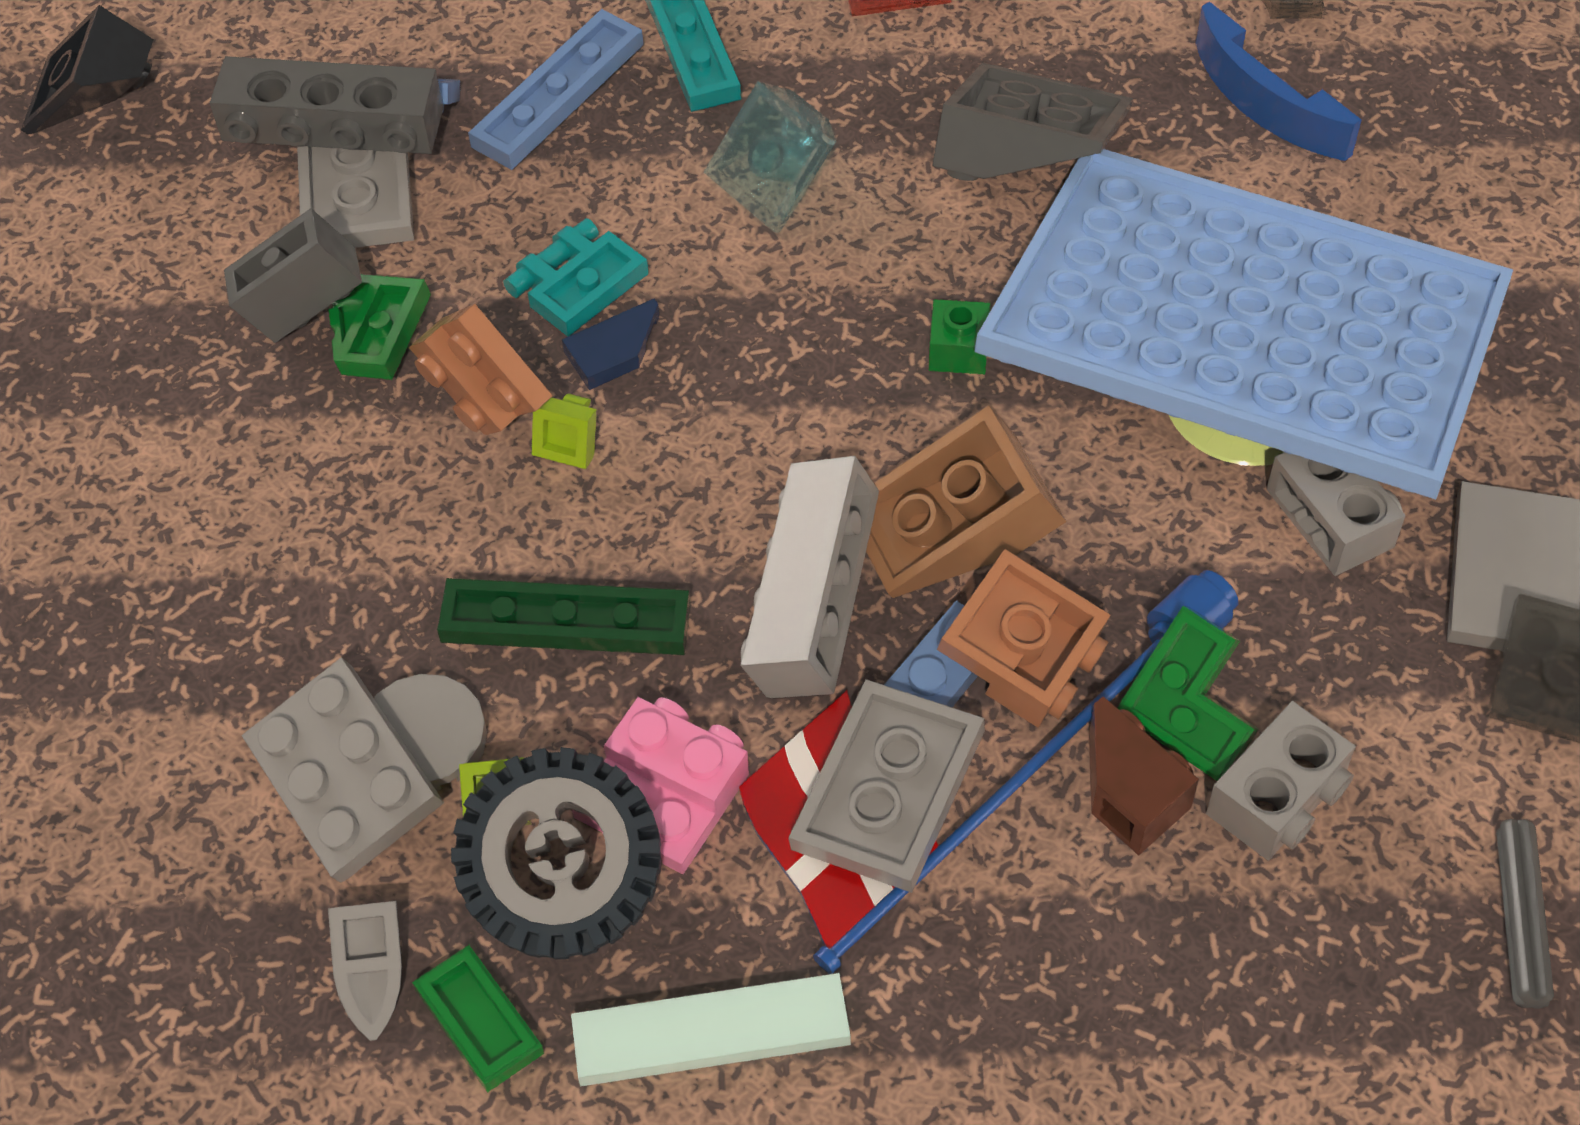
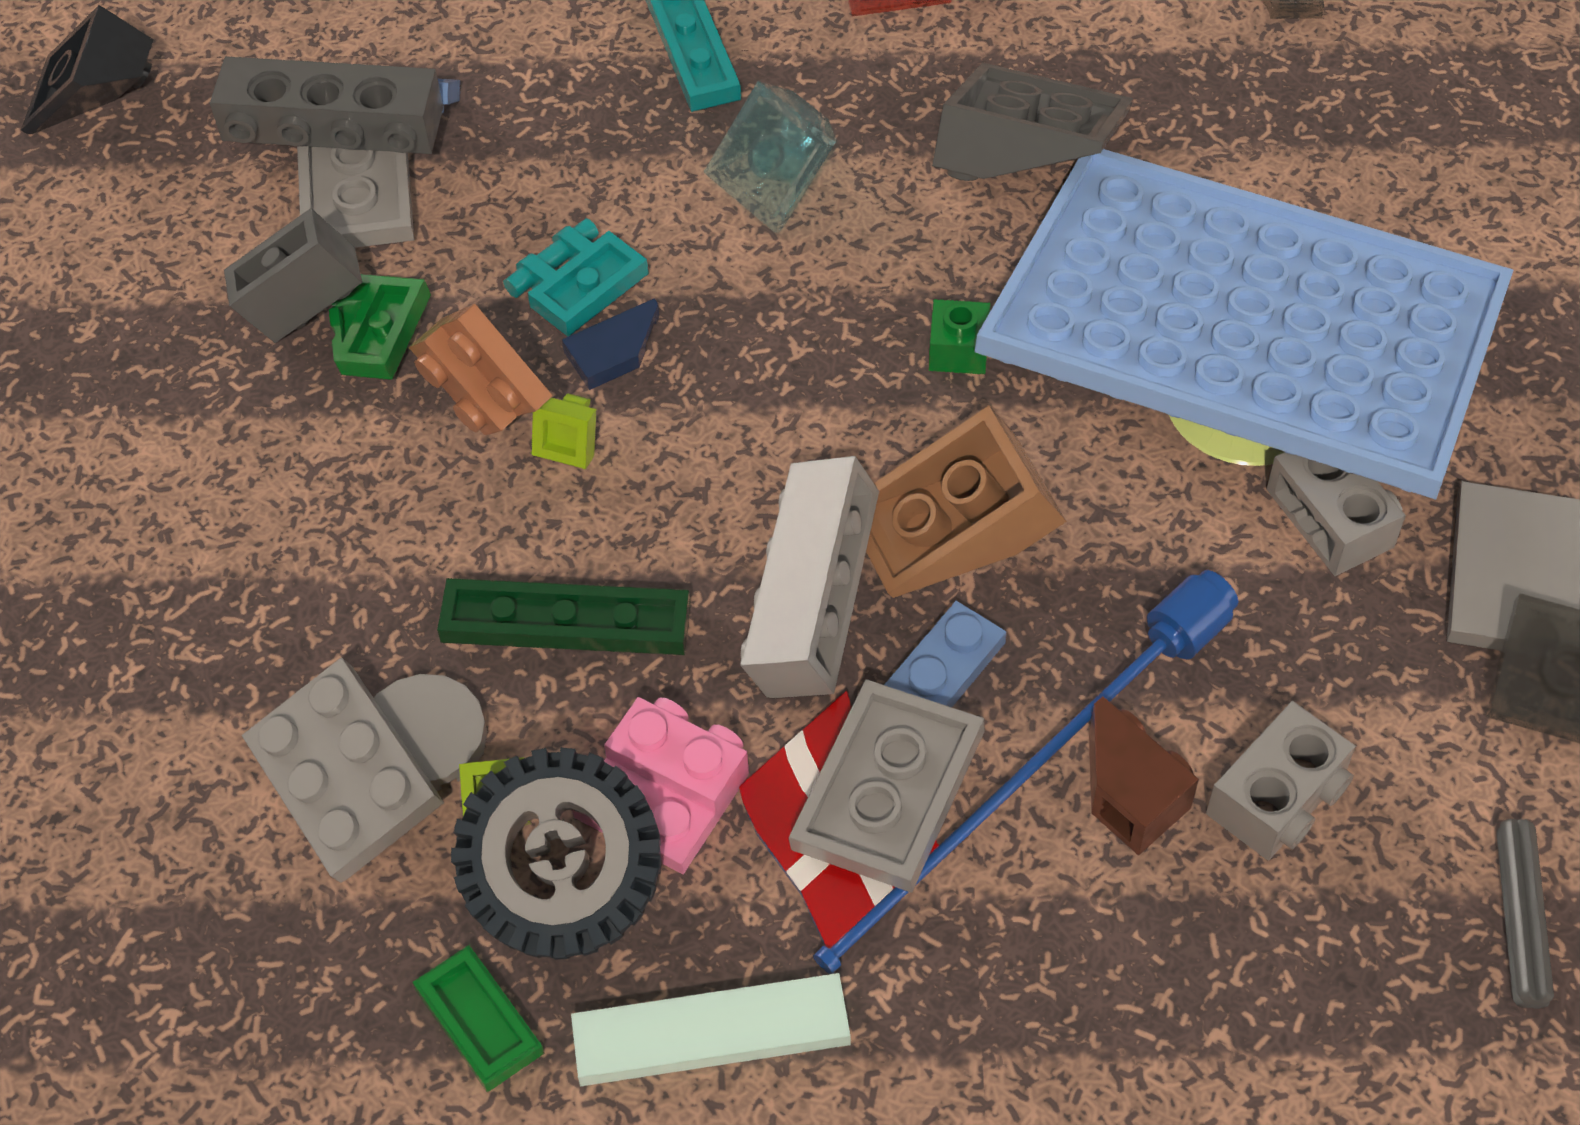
(366, 963): light grey plate -> none
(555, 89): medium blue plate -> none
(1026, 638): nougat plate -> none
(1174, 701): green tile -> none
(1311, 123): blue slope -> none

